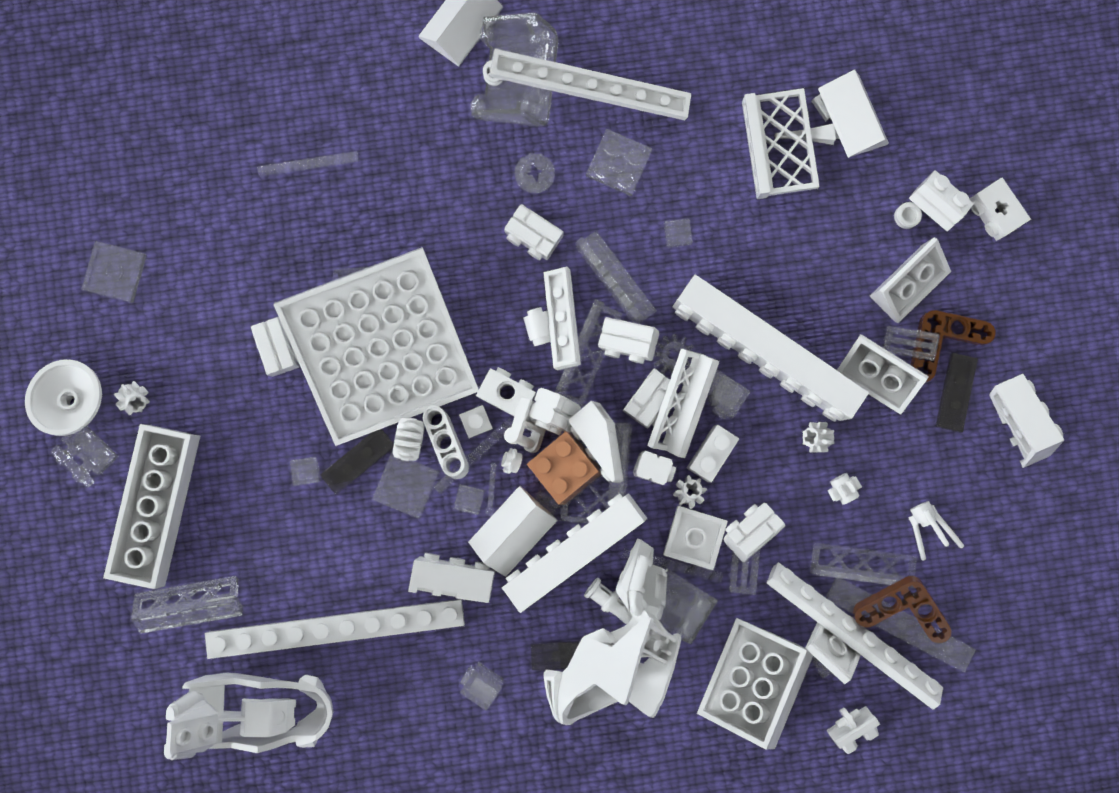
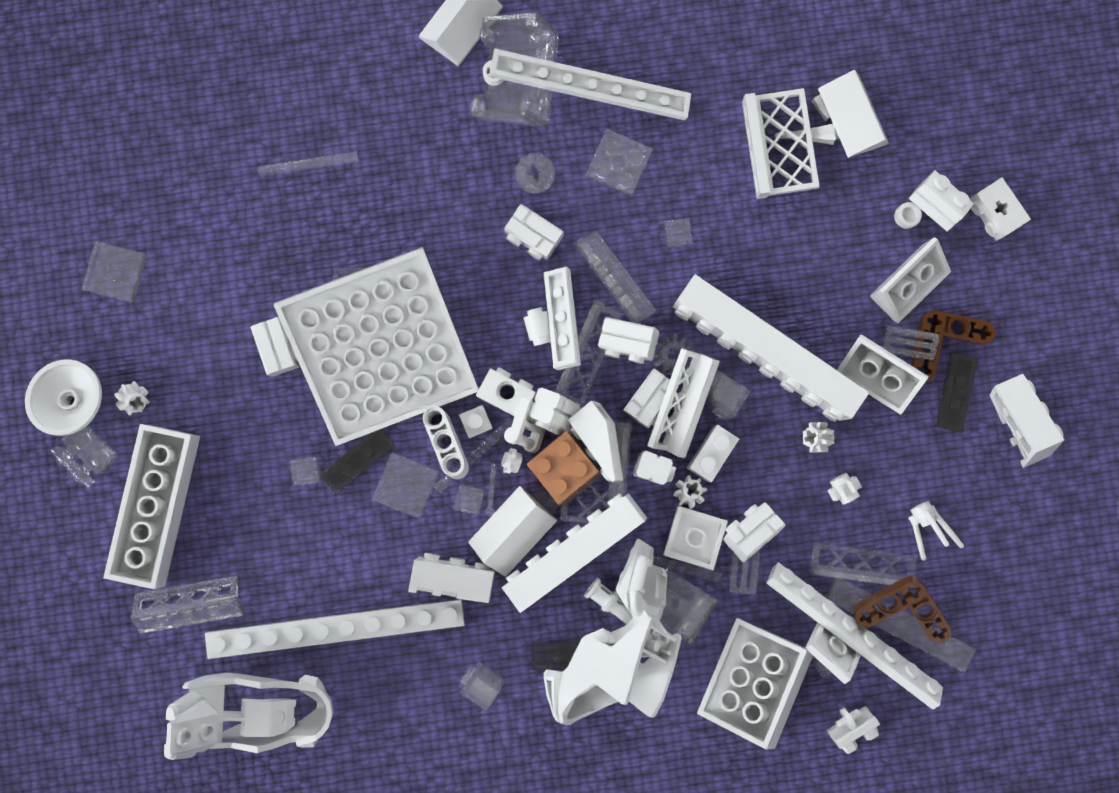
(408, 439): white gear -> none

